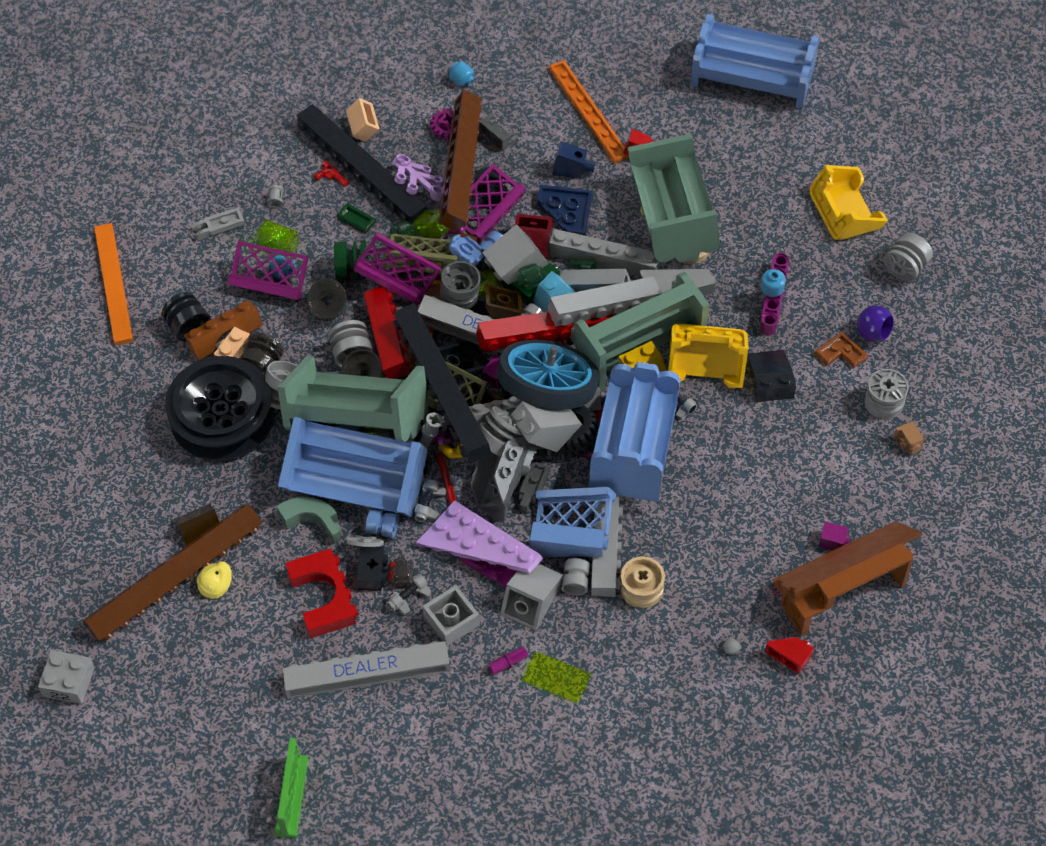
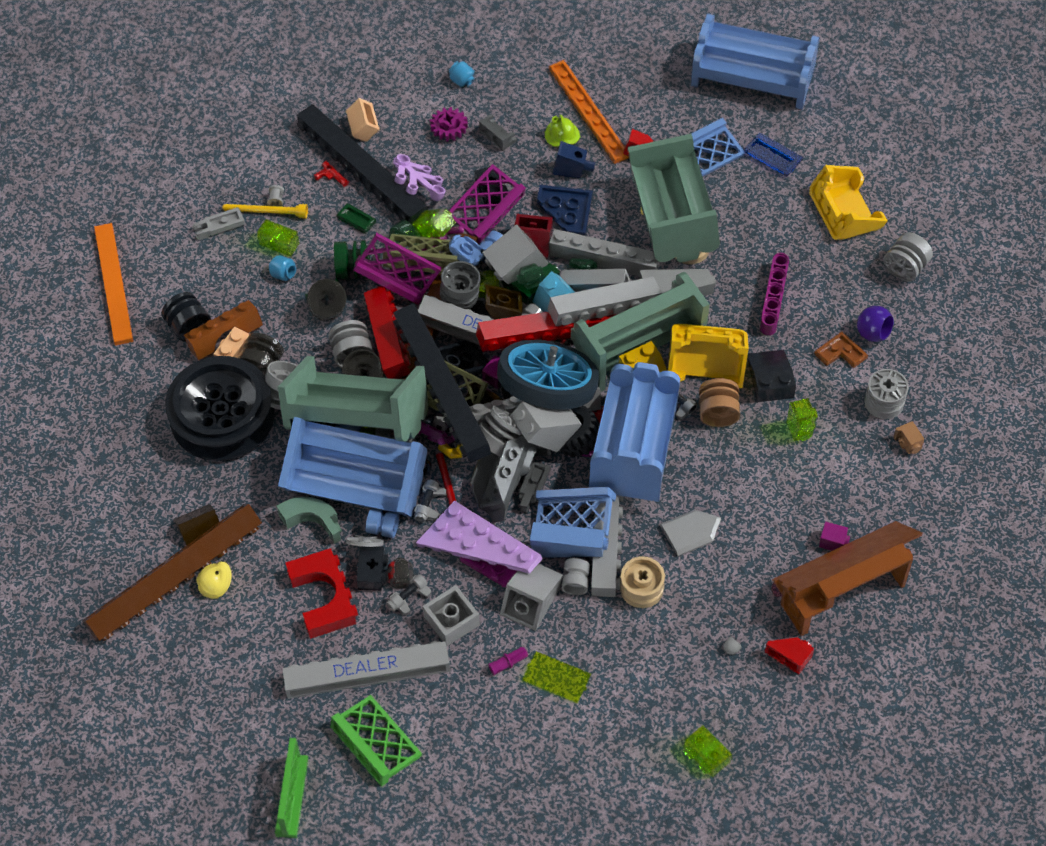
(66, 677): light grey brick -> none
(261, 284): magenta fence -> none
(300, 211): none -> yellow piece
(359, 746): none -> bright green fence
(430, 429): light grey pin -> none
(460, 161): reddish brown brick -> none
(561, 130): none -> lime helmet
(690, 531): none -> light grey tile
(707, 134): none -> medium blue fence
(707, 751): none -> clear neon green brick
(719, 402): none -> medium nougat wheel
(773, 154): none -> clear blue piece
(773, 283): dark azure head -> none
(801, 419): none -> clear neon green brick

